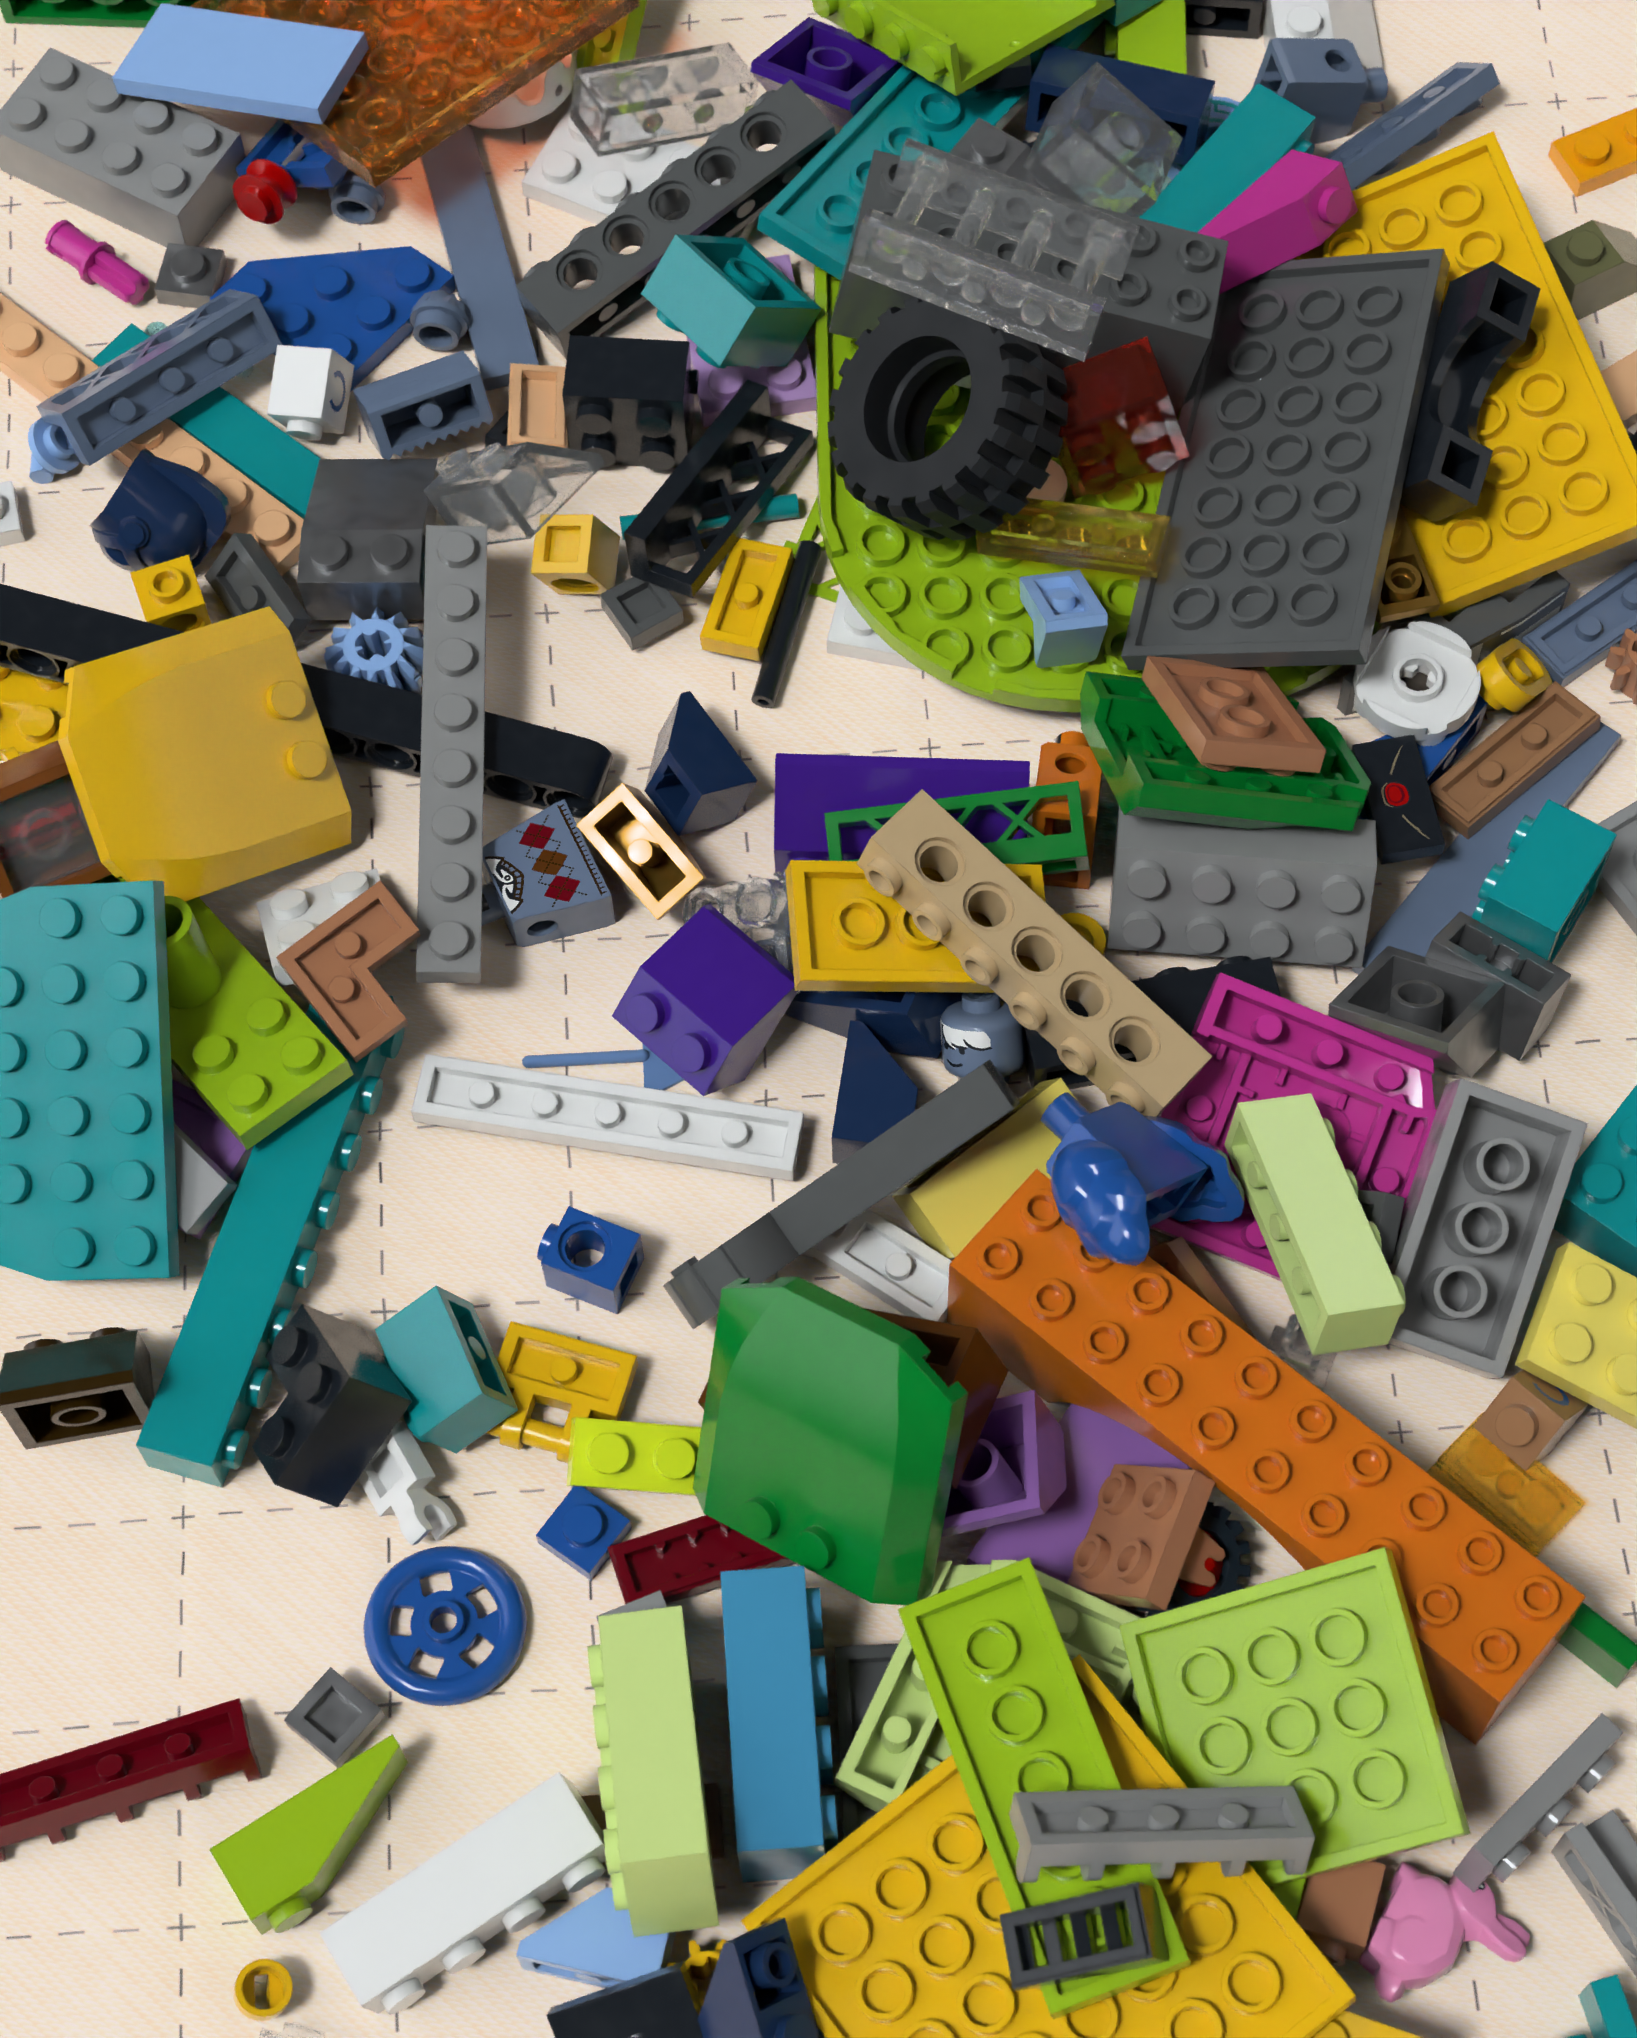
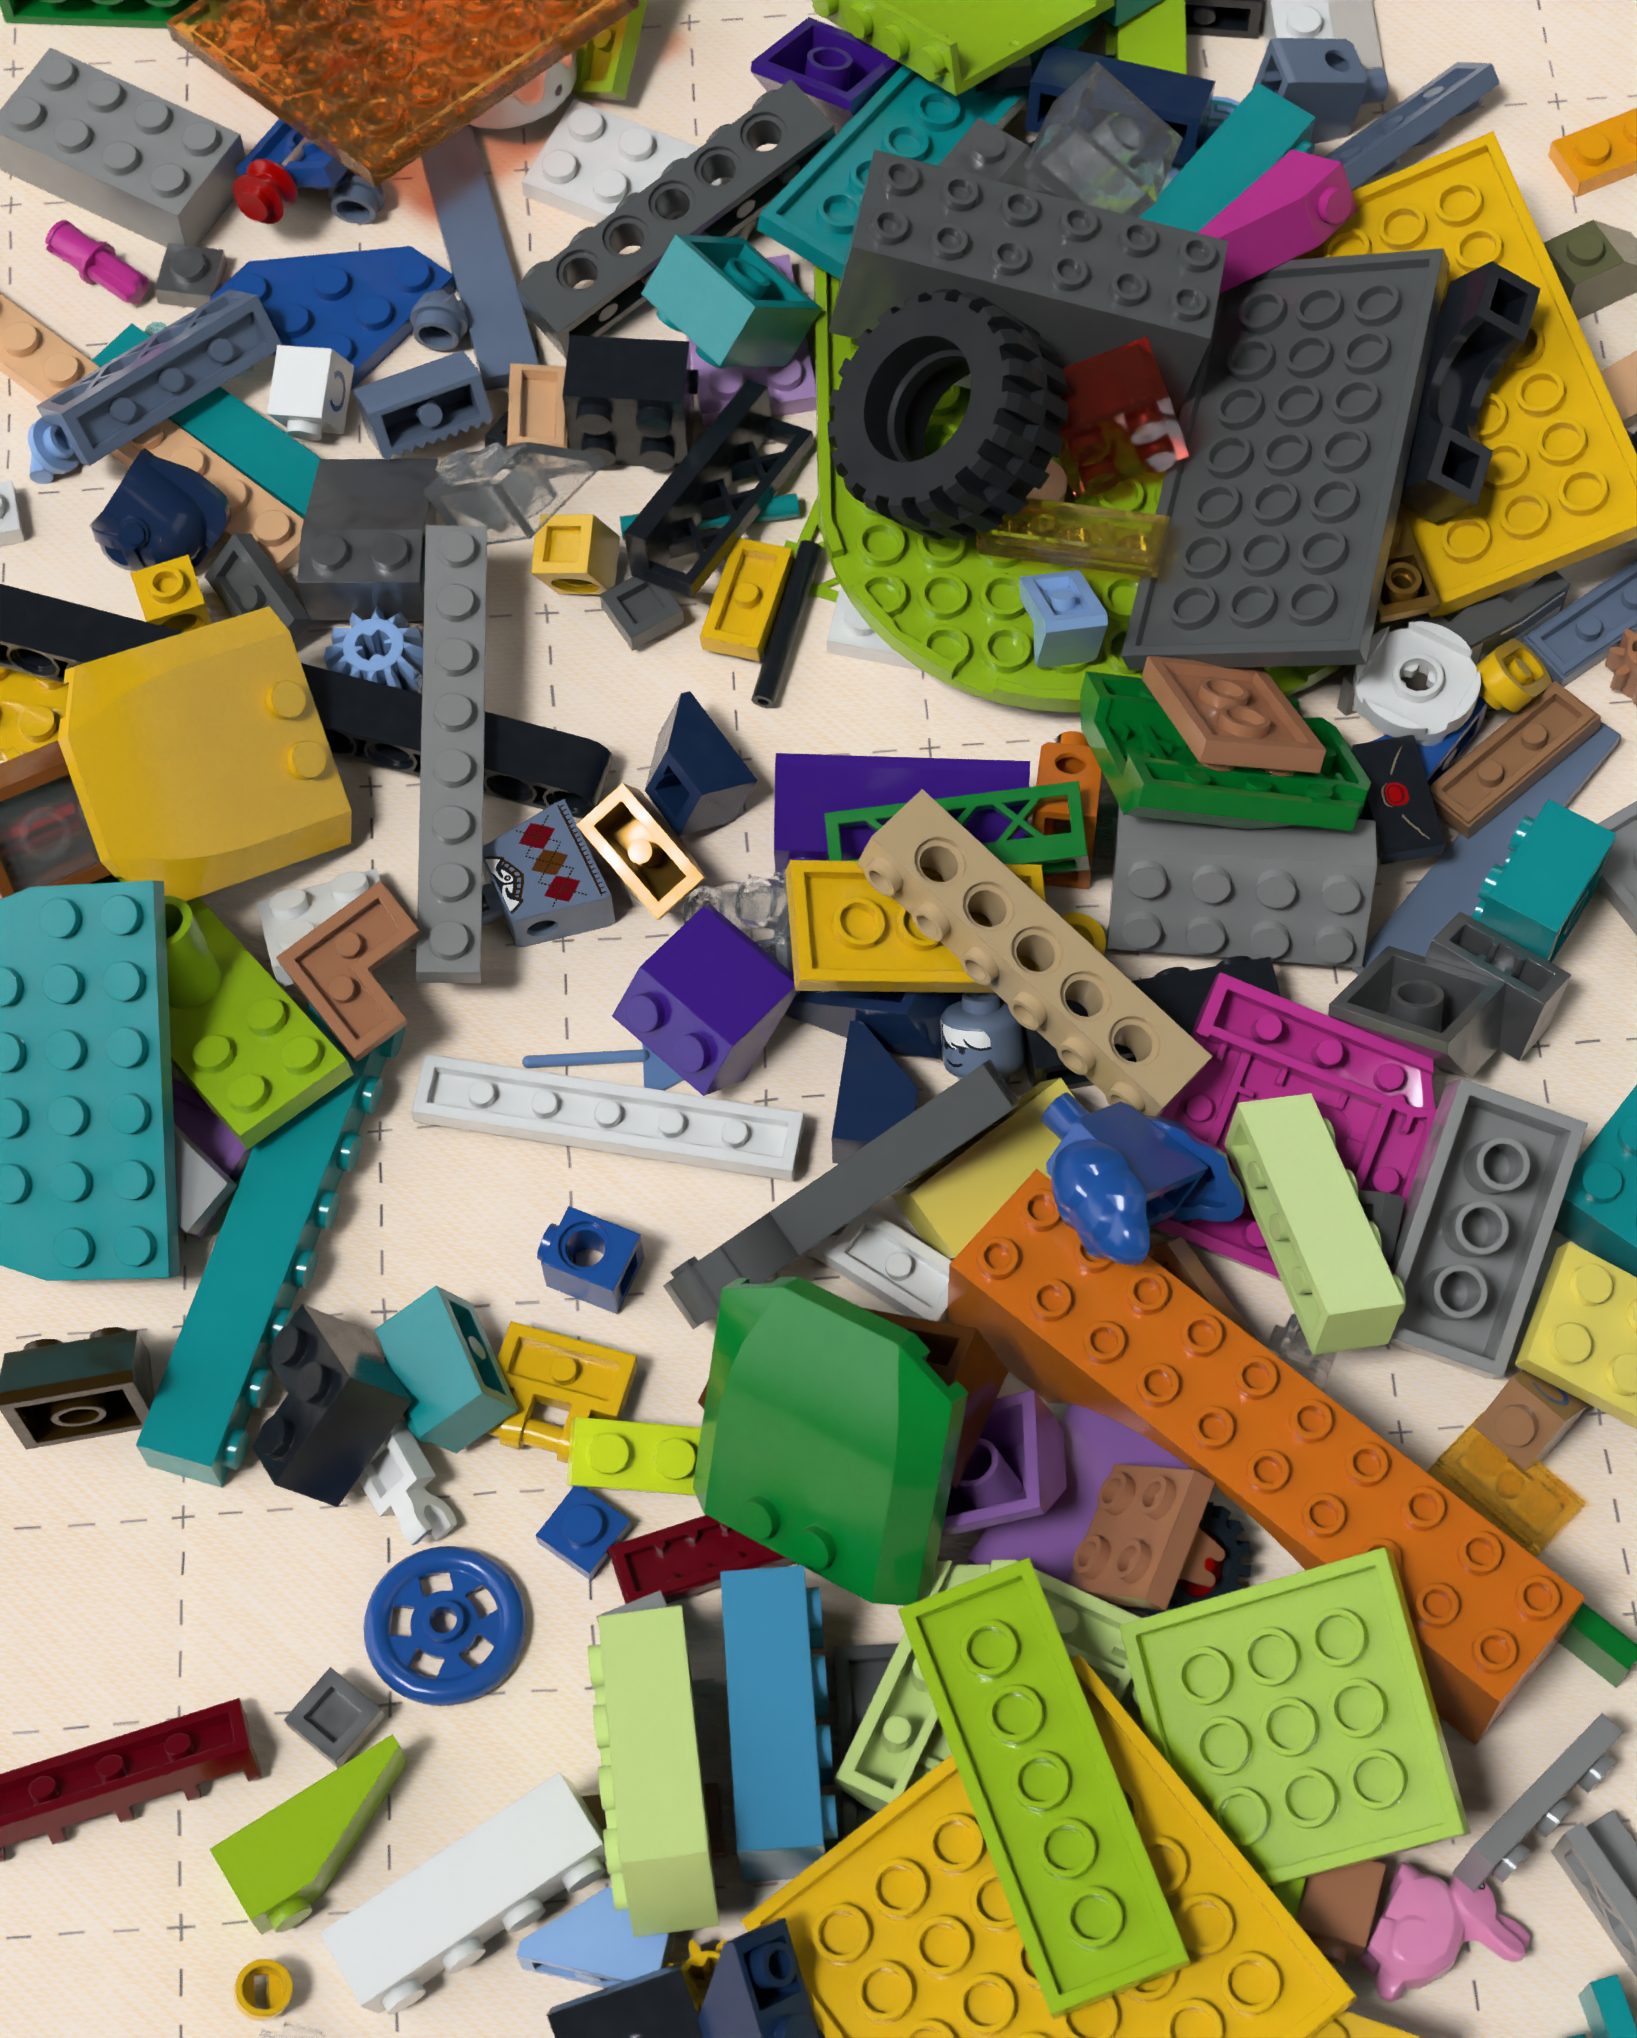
(241, 63): light blue tile -> none
(661, 98): clear brick -> none
(979, 283): clear fence -> none
(1145, 1926): black slope -> none
(1160, 1829): light grey hinge -> none

